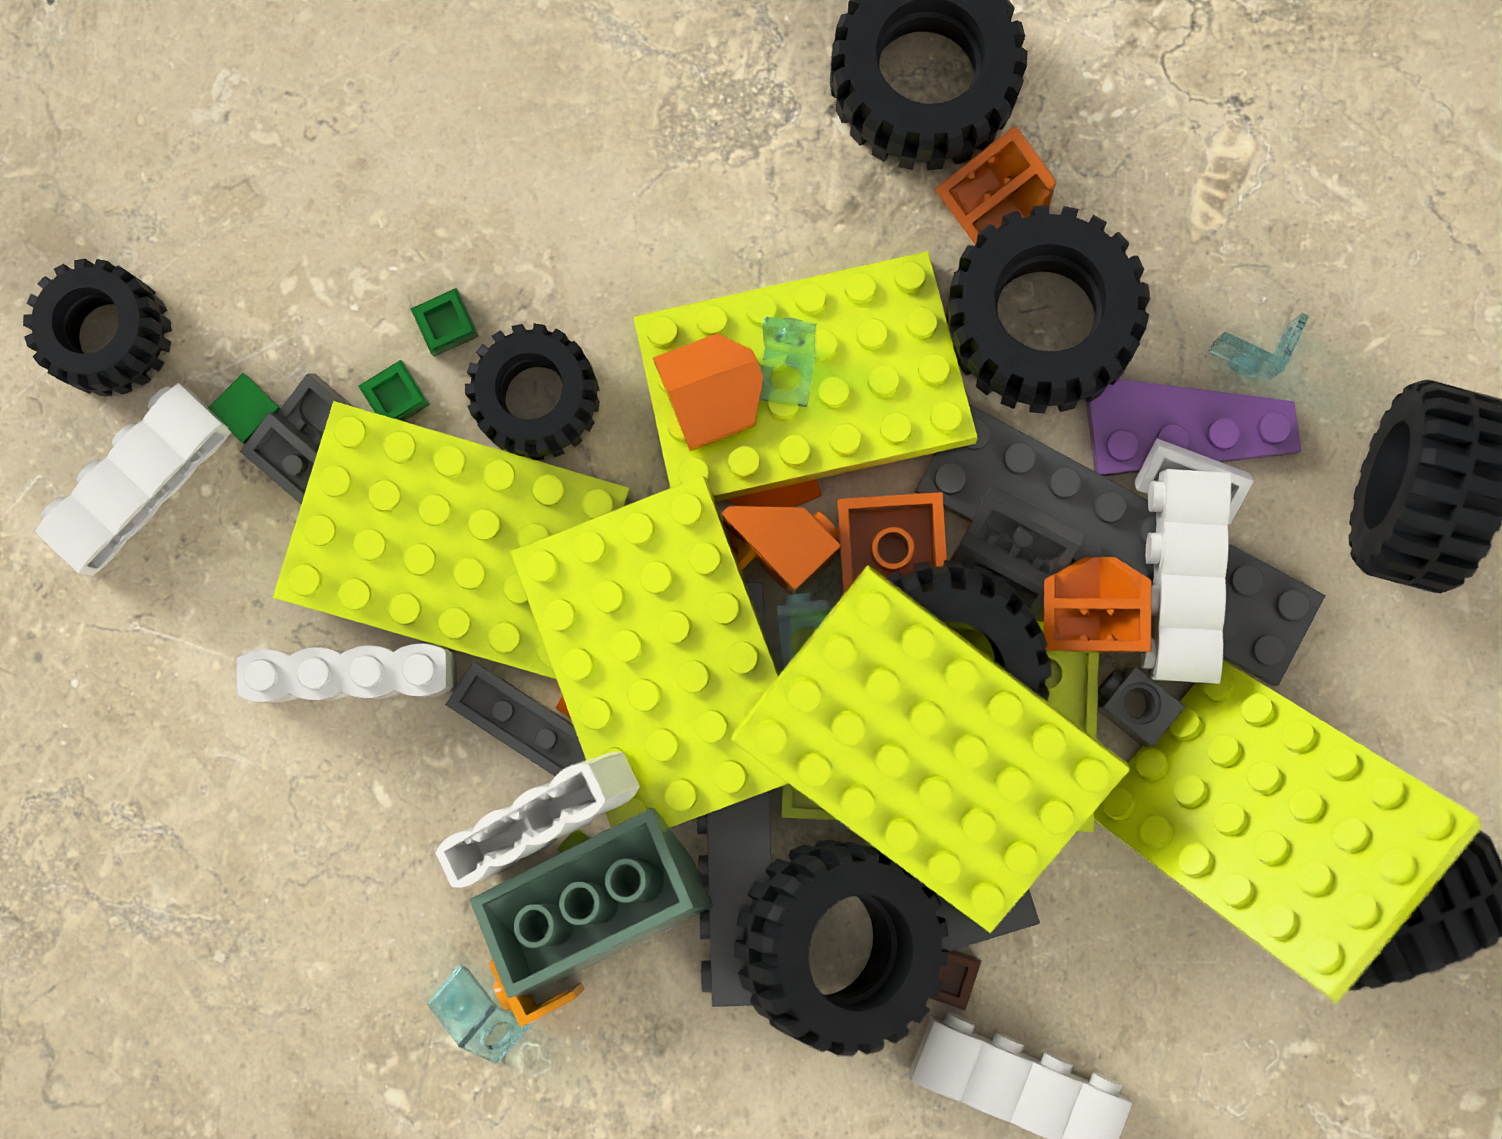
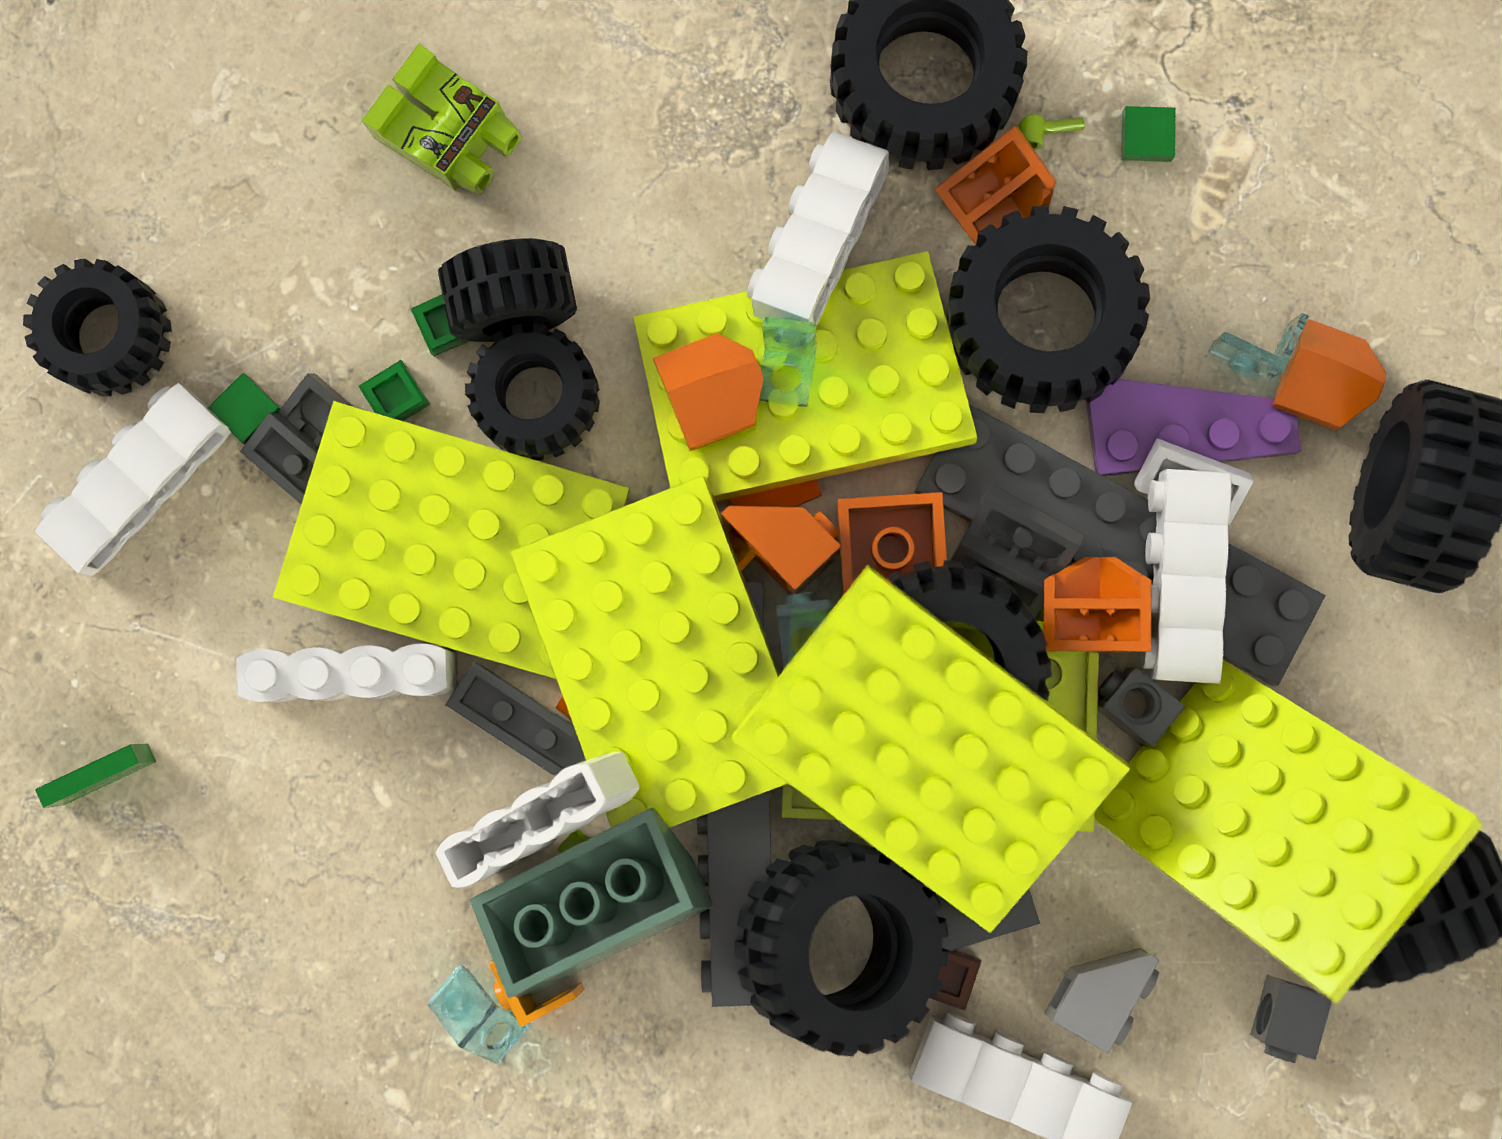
(95, 775): none -> green tile
(461, 125): none -> lime hips
(505, 287): none -> black tyre
(821, 230): none -> white brick
(1035, 126): none -> lime hand
(1101, 994): none -> light grey slope
(1148, 133): none -> green tile
(1290, 1019): none -> dark grey brick
(1329, 377): none -> orange slope

